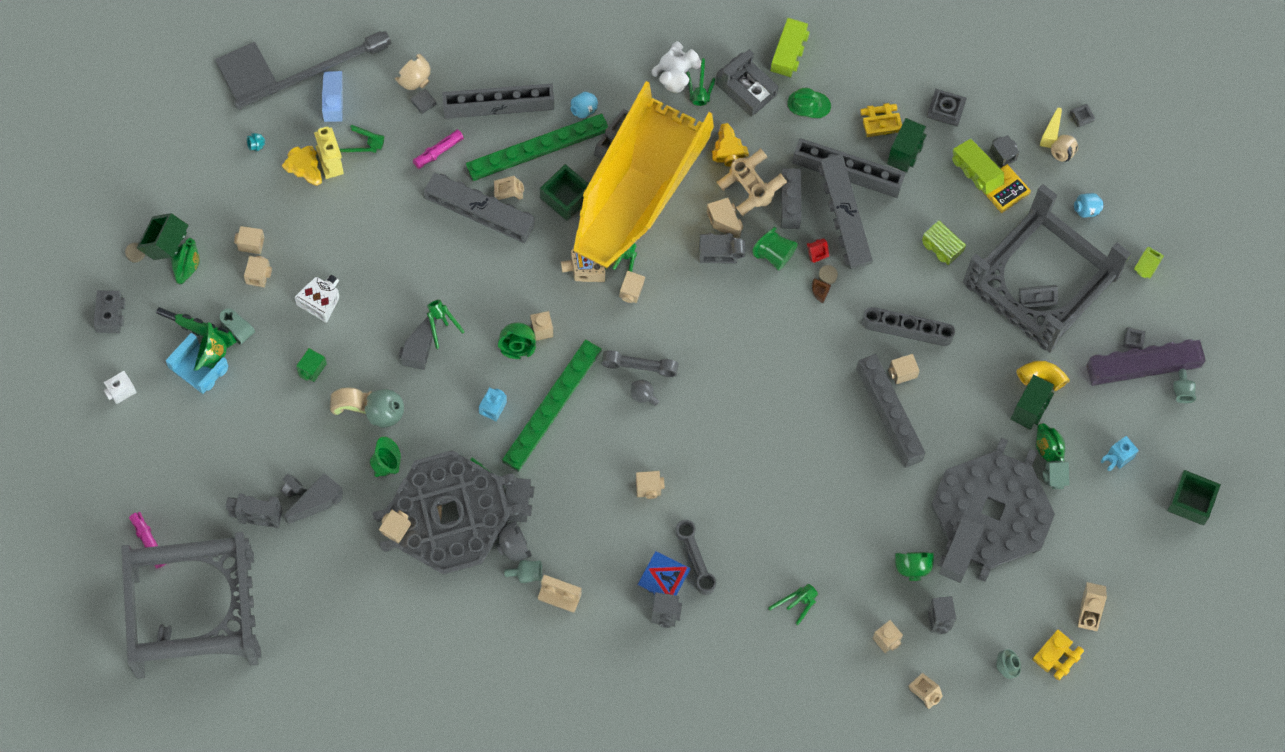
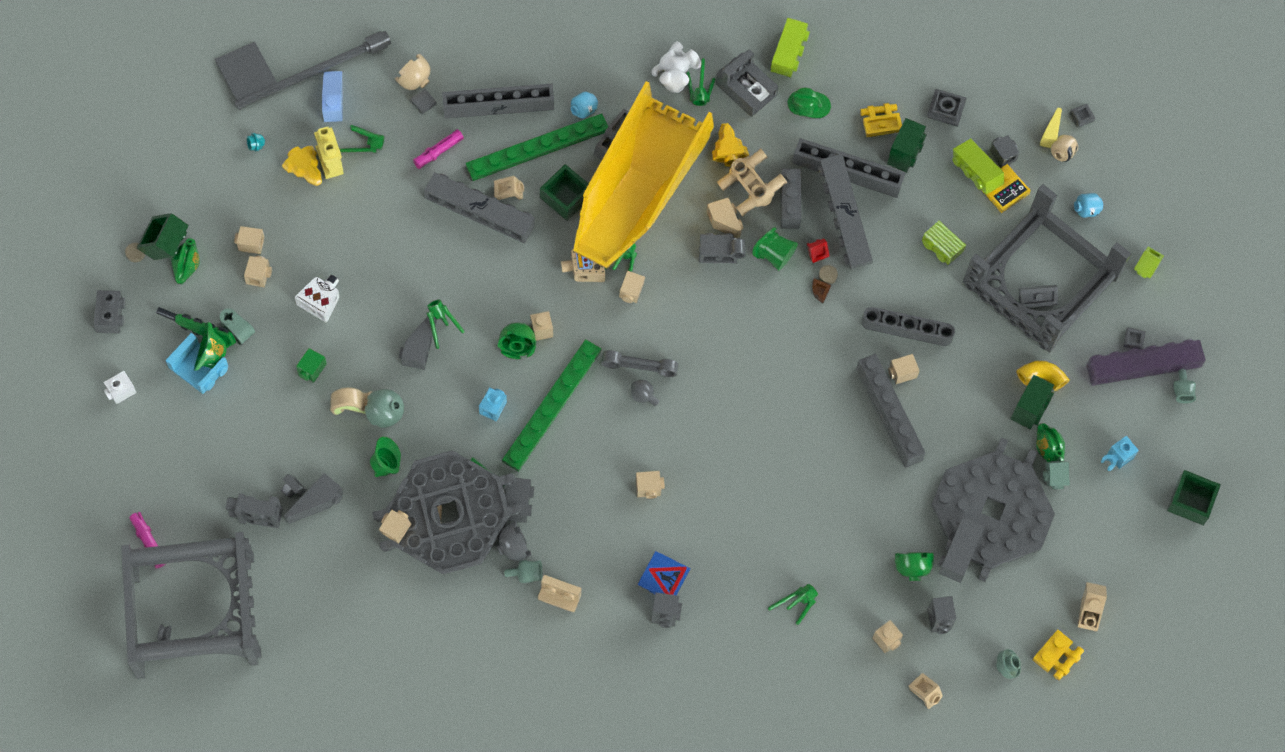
(696, 557): dark grey piece -> none

